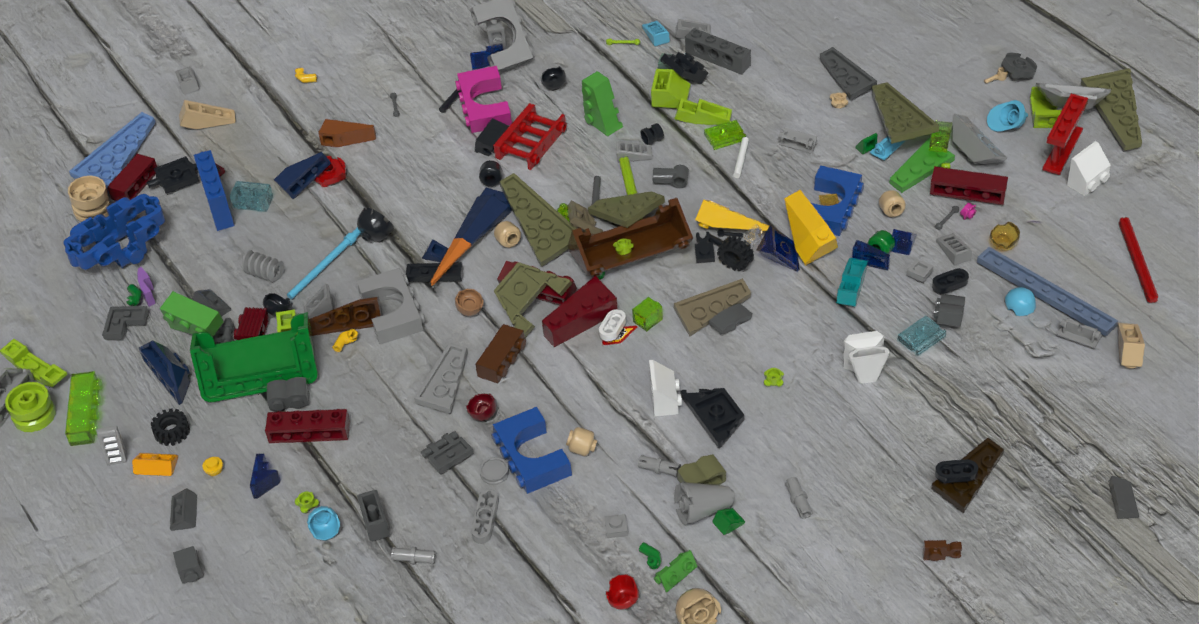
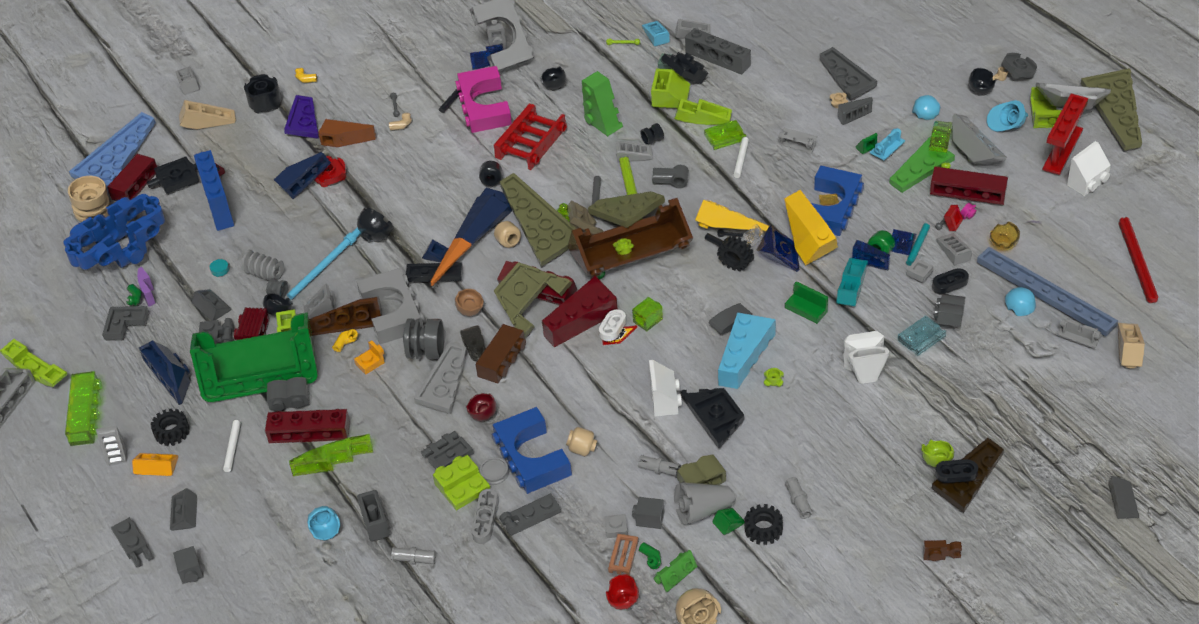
(30, 407): lime wheel -> none
(131, 541): none -> dark grey hinge
(190, 316): bright green wedge -> none
(212, 466): yellow plate -> none
(219, 267): none -> teal tile
(231, 446): none -> white bar
(251, 196): clear light blue brick -> none
(262, 477): clear blue slope -> none
(263, 93): none -> black brick
(277, 287): none -> dark grey wheel
(302, 118): none -> dark purple wing
(306, 497): lime plate -> none
(337, 452): none -> clear neon green slope
(370, 359): none -> light orange bracket
(405, 121): none -> tan arm
(420, 338): none -> dark grey wheel
(460, 481): none -> lime plate
(474, 341): none -> clear smoke piece
(489, 136): black hinge -> none
(530, 514): none -> dark grey plate
(620, 568): none -> nougat tile
(649, 512): none -> dark grey brick
(699, 309): dark tan wing -> none
(703, 249): black plate -> none
(746, 342): none -> medium azure wedge
(763, 534): none -> black tyre
(807, 303): none -> green panel
(850, 111): none -> dark grey slope
(892, 203): tan head -> none
(901, 116): olive wing -> none
(918, 243): none -> teal bar
(926, 107): none -> medium azure hair
(937, 452): none -> lime hair
(953, 218): none -> red plate
(981, 81): none -> black hair

